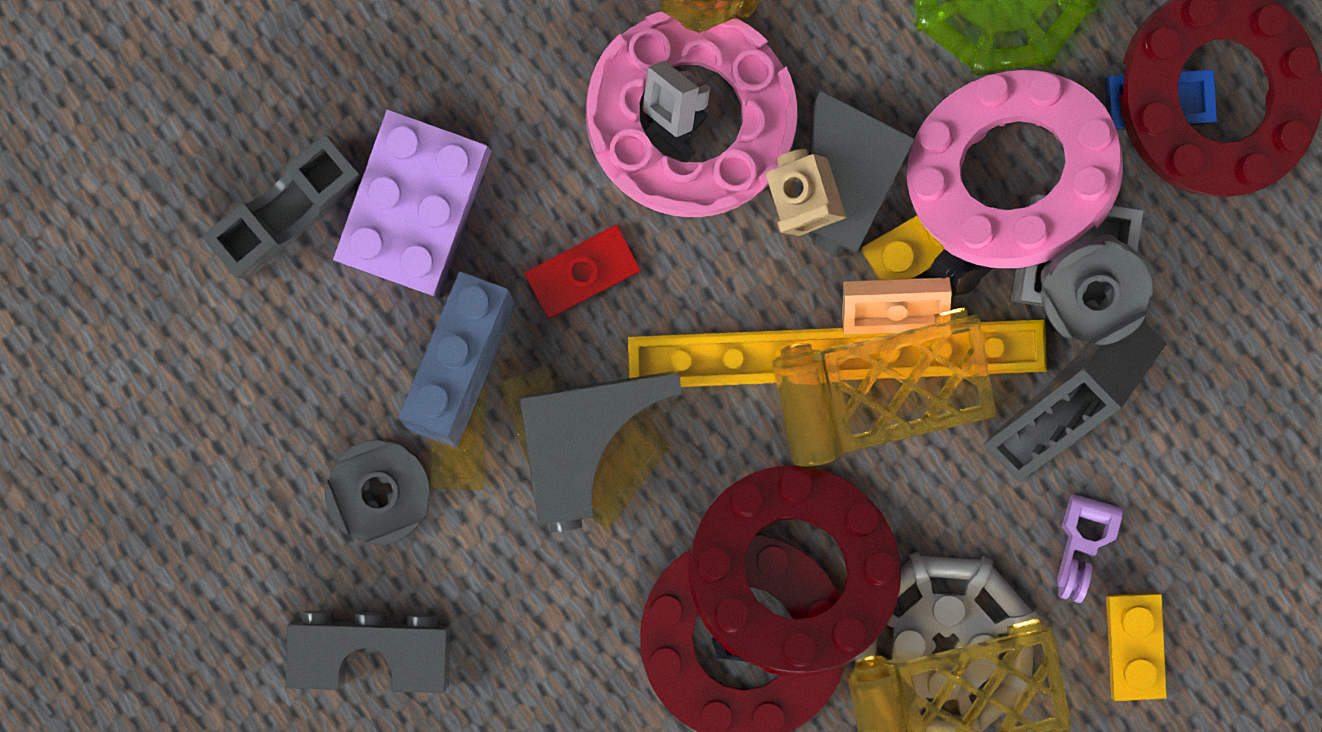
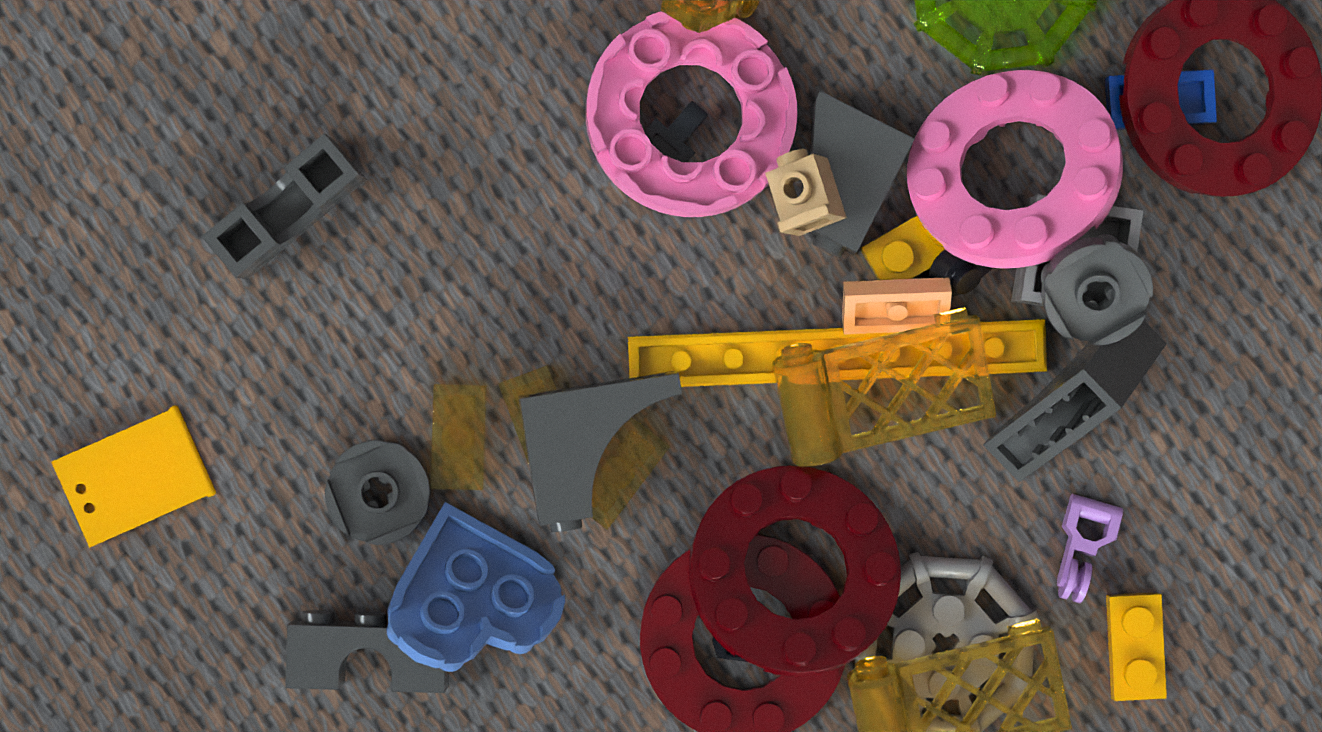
(133, 476): none -> yellow container
(412, 203): lavender brick -> none
(457, 360): sand blue brick -> none
(471, 591): none -> medium blue plate
(582, 271): red plate -> none
(673, 98): light grey tile -> none

